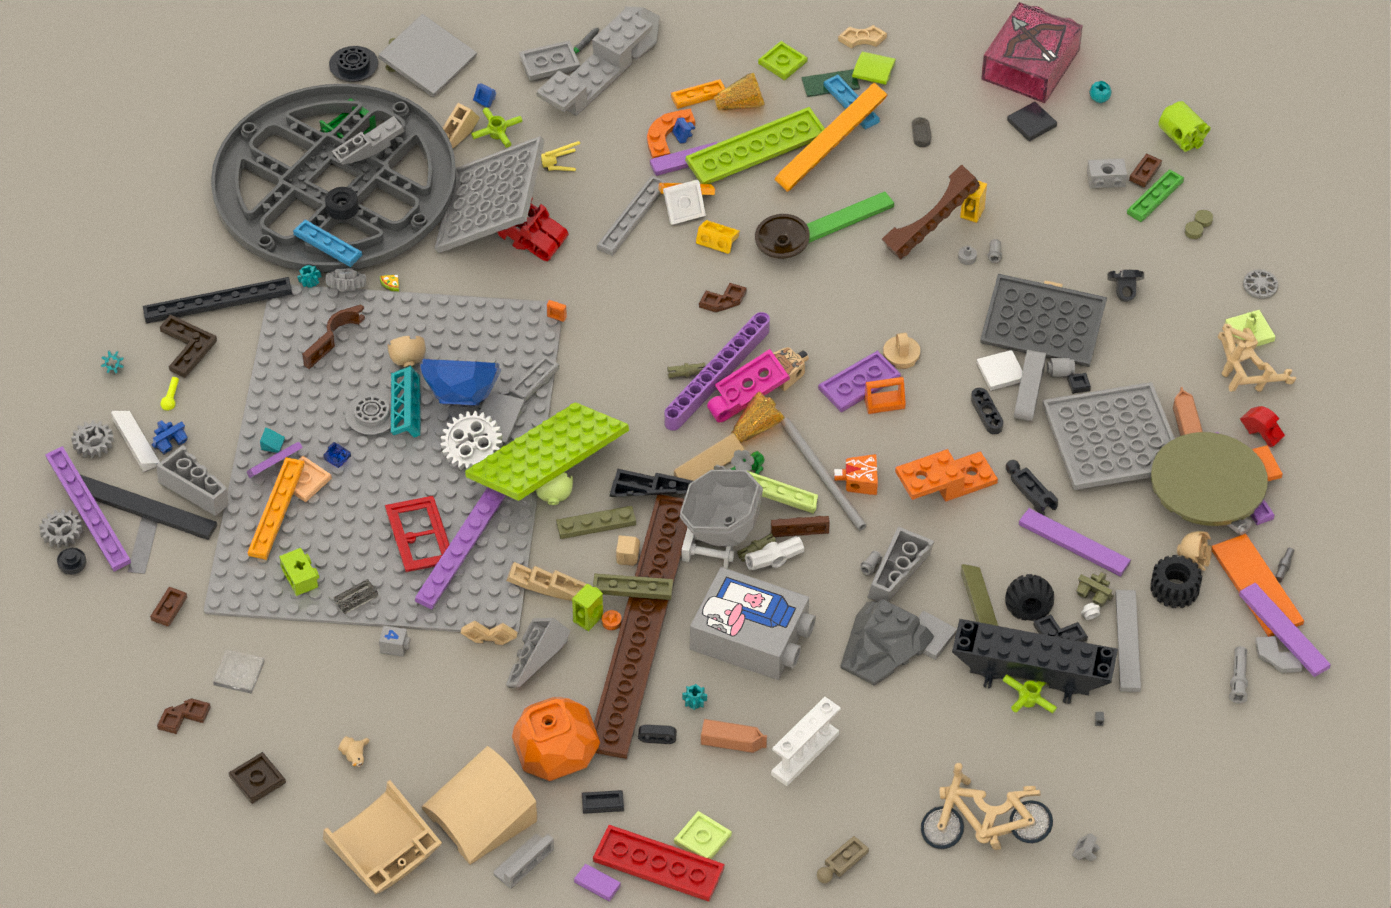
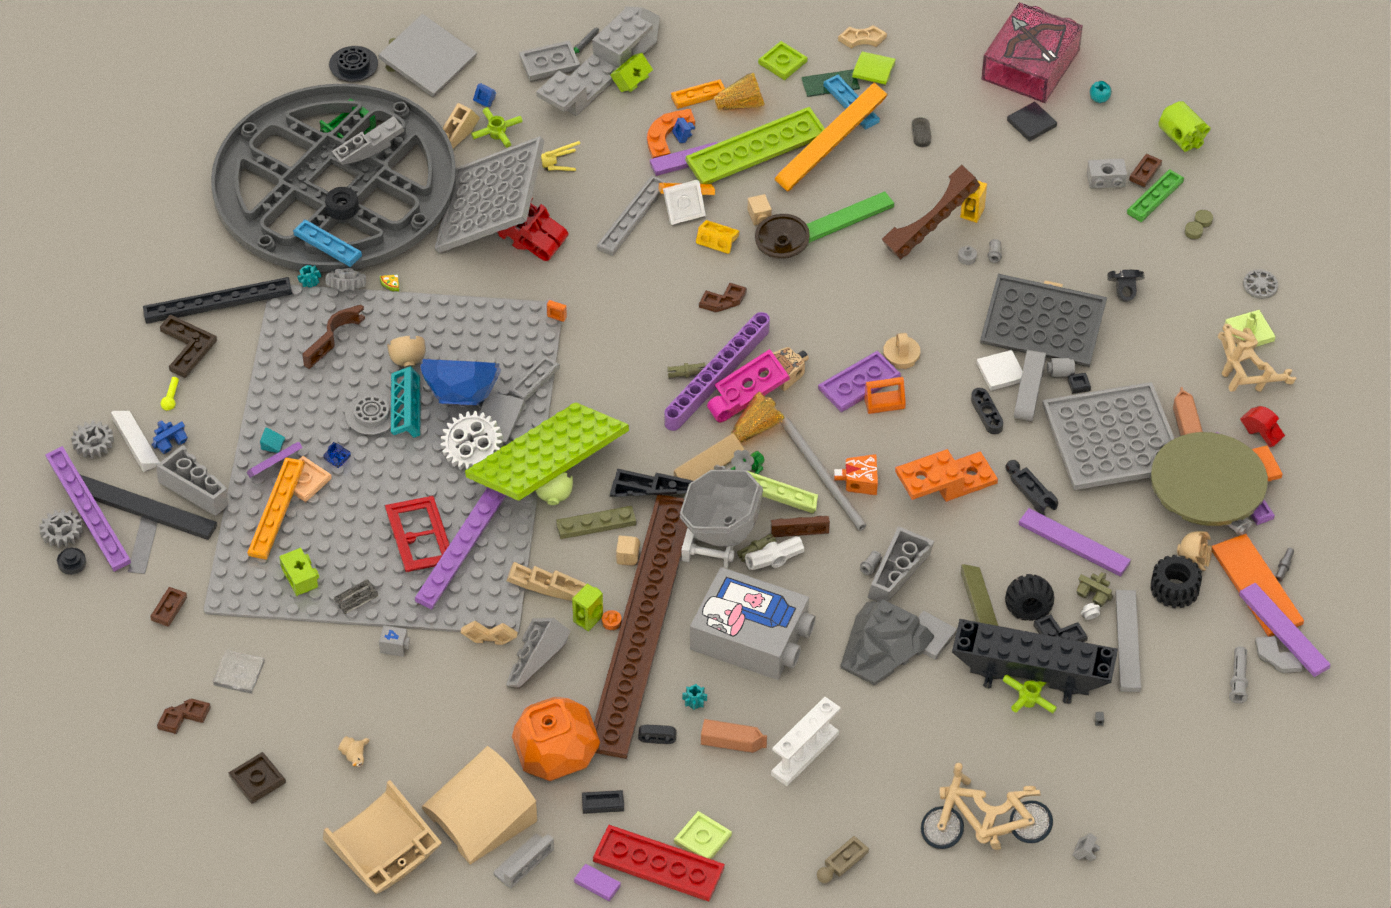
(110, 366): teal gear -> none
(631, 72): none -> lime brick
(634, 586): olive plate -> none
(758, 208): none -> tan brick

